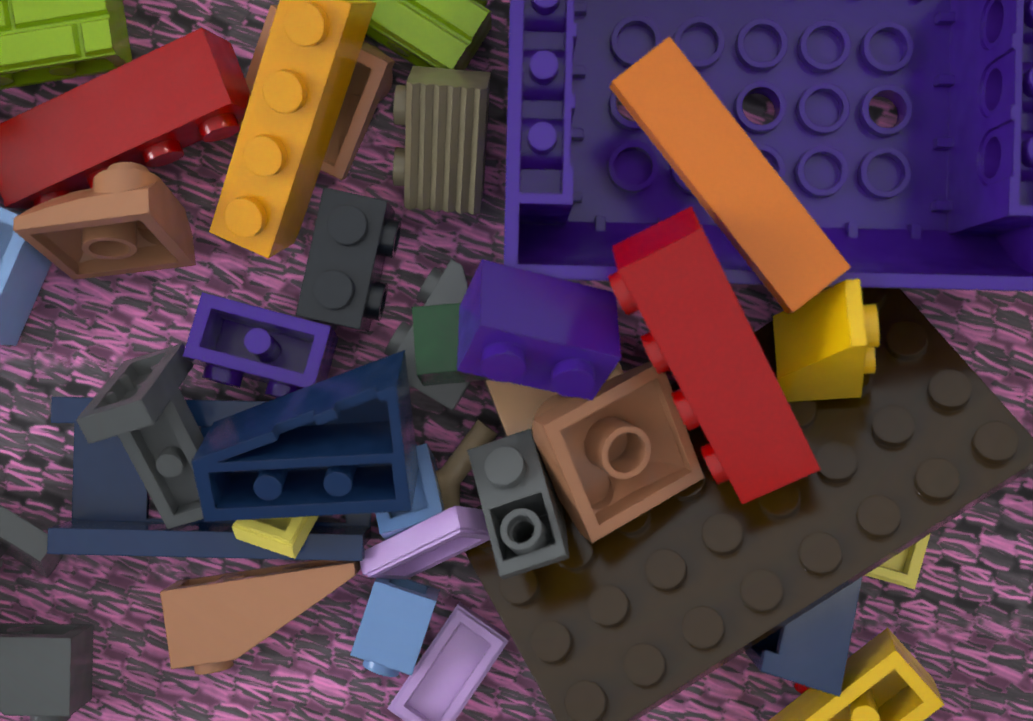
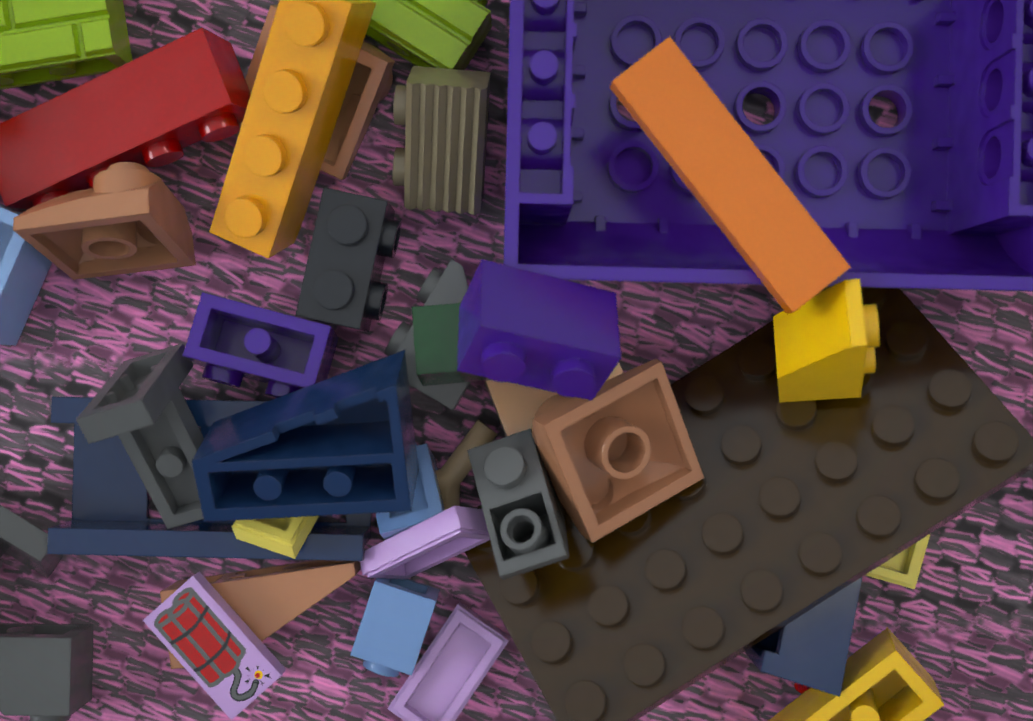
(214, 645): none -> tile
(713, 356): red brick -> none

